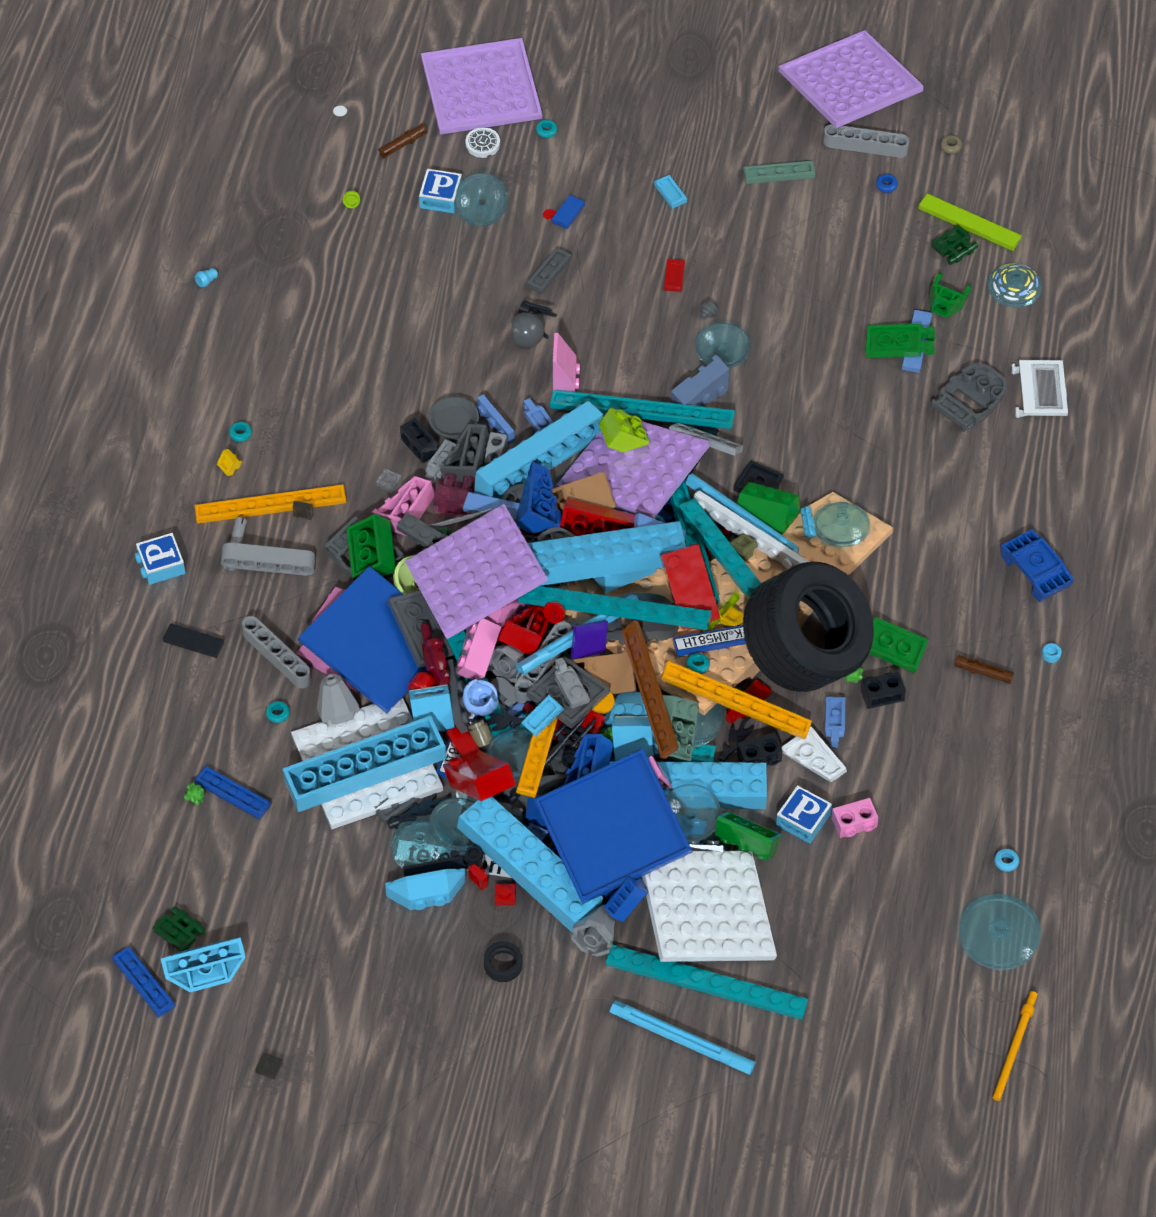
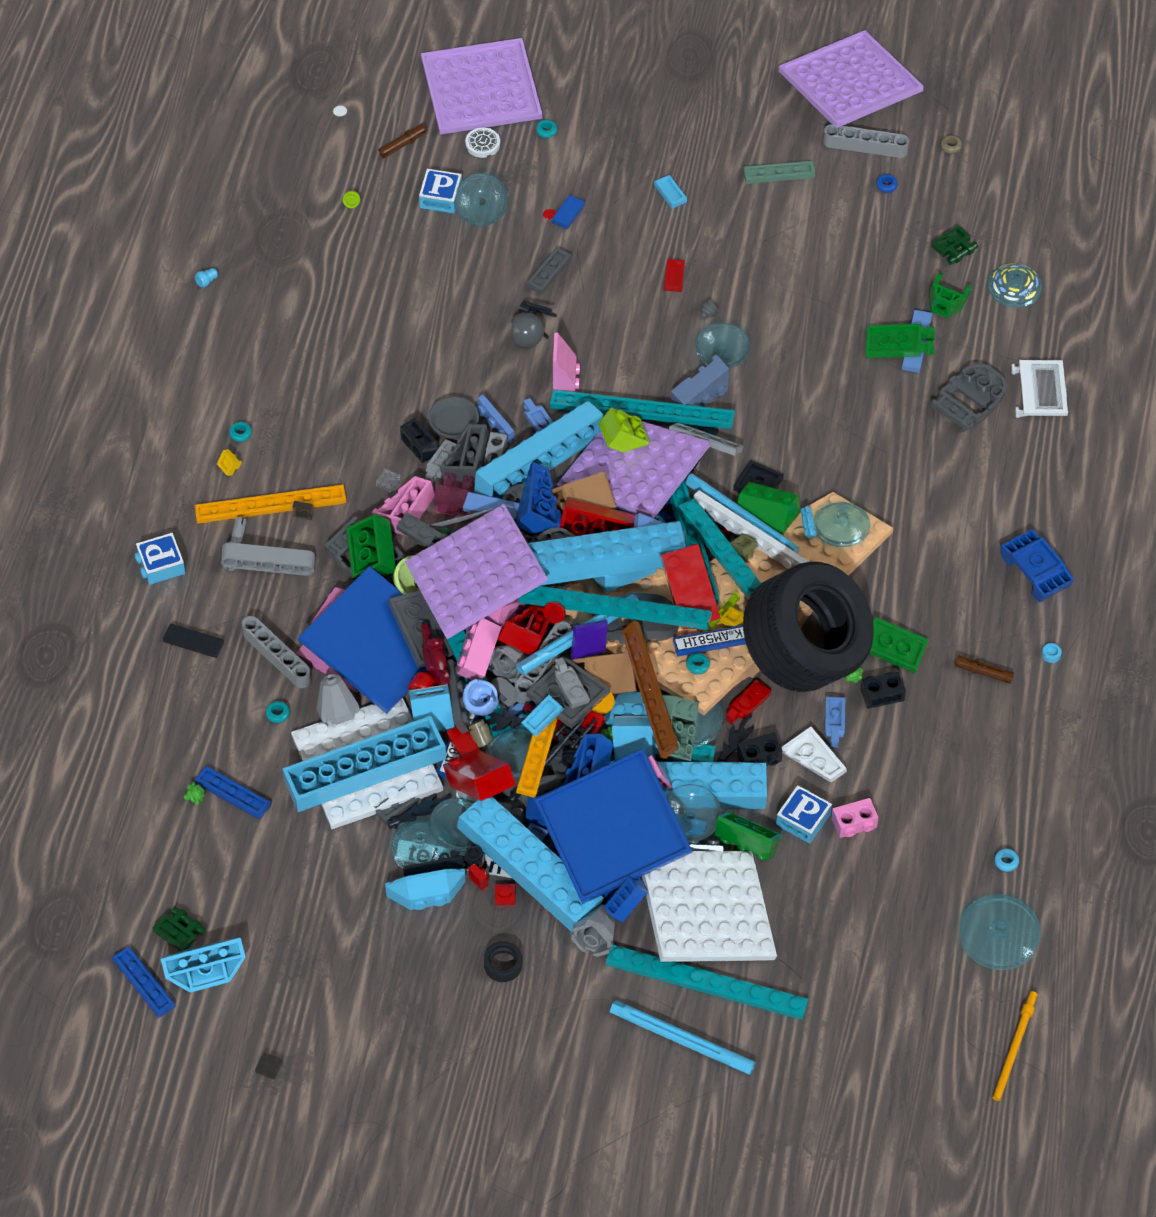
(736, 700): light orange tile -> none
(970, 222): lime tile -> none

